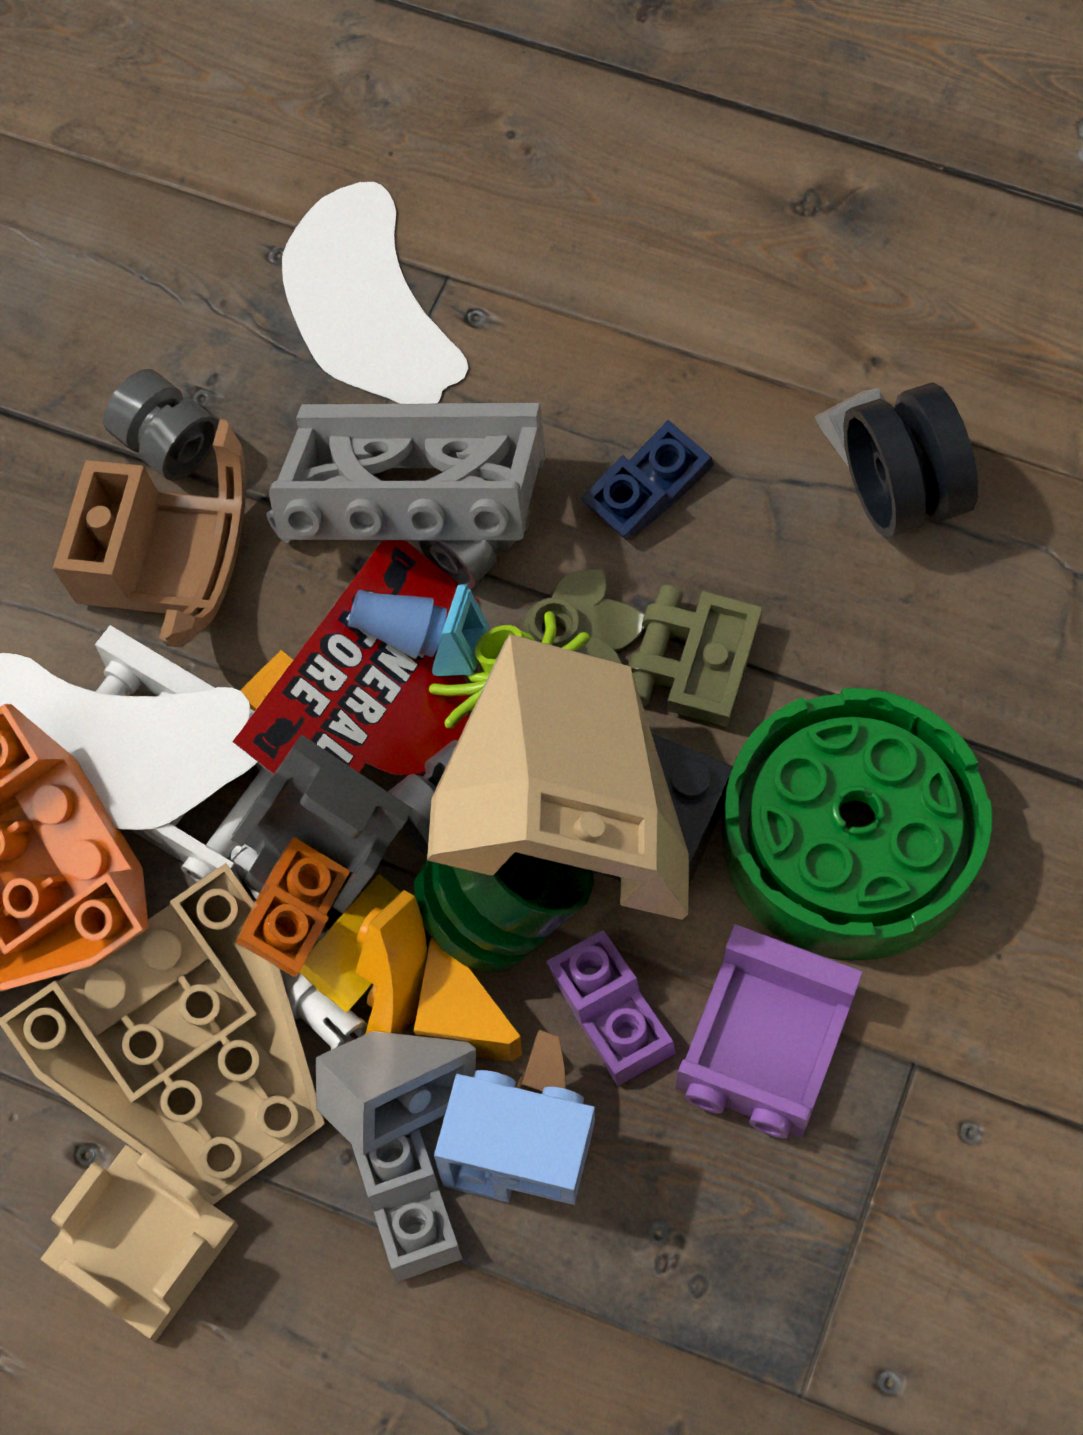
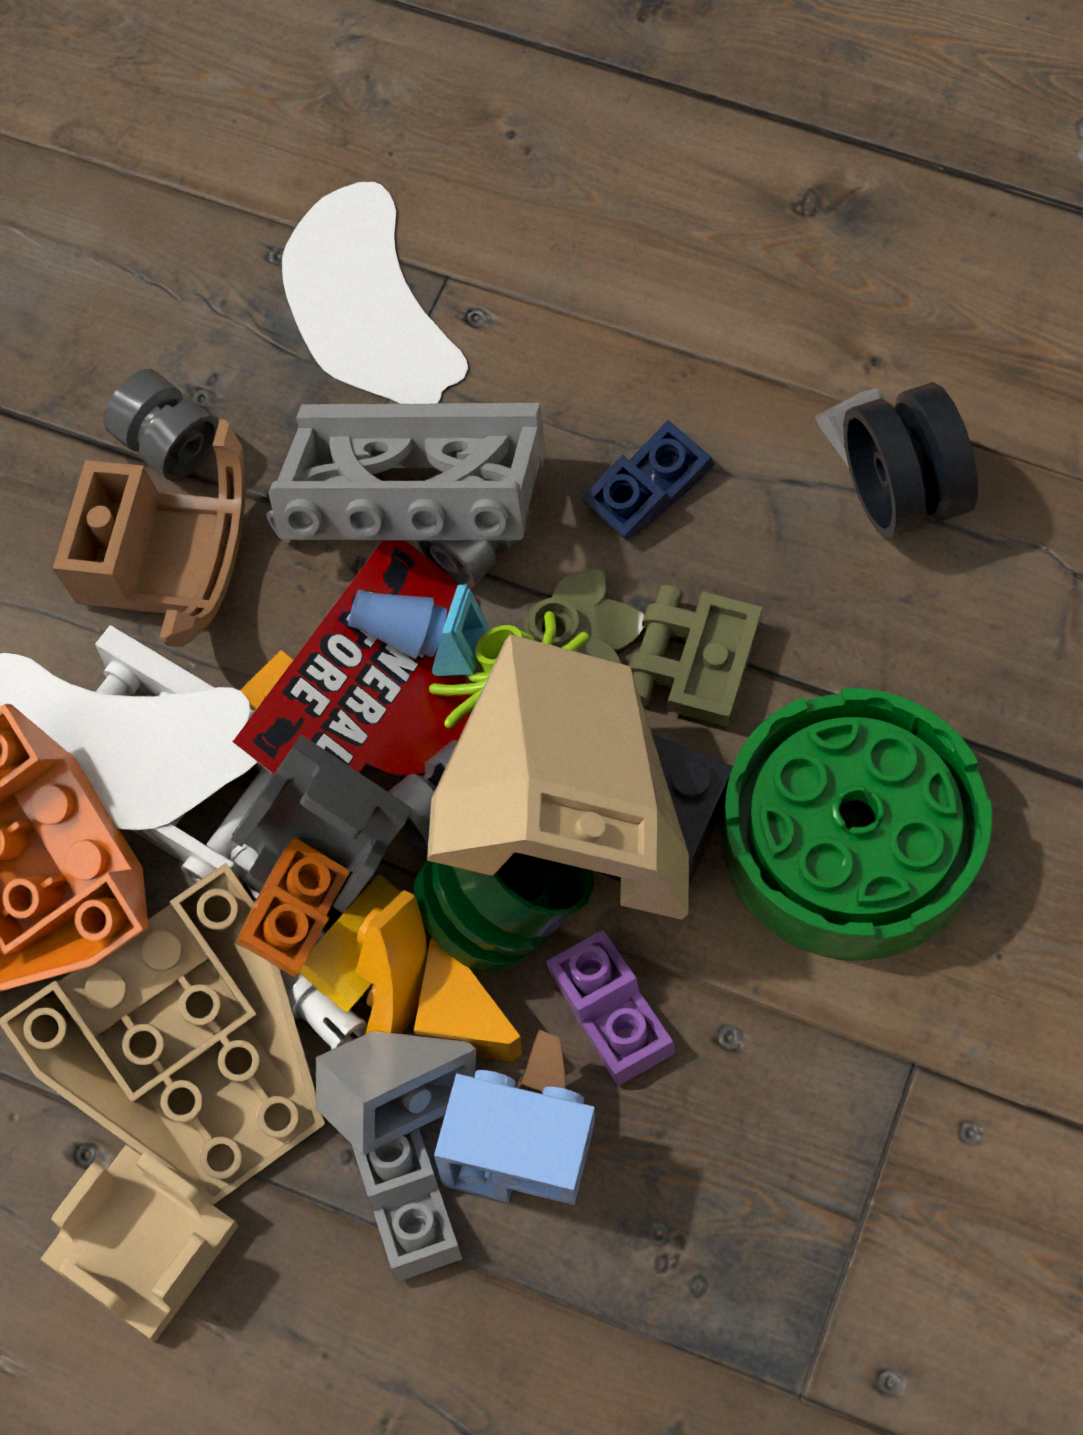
(768, 1033): medium lavender panel -> none

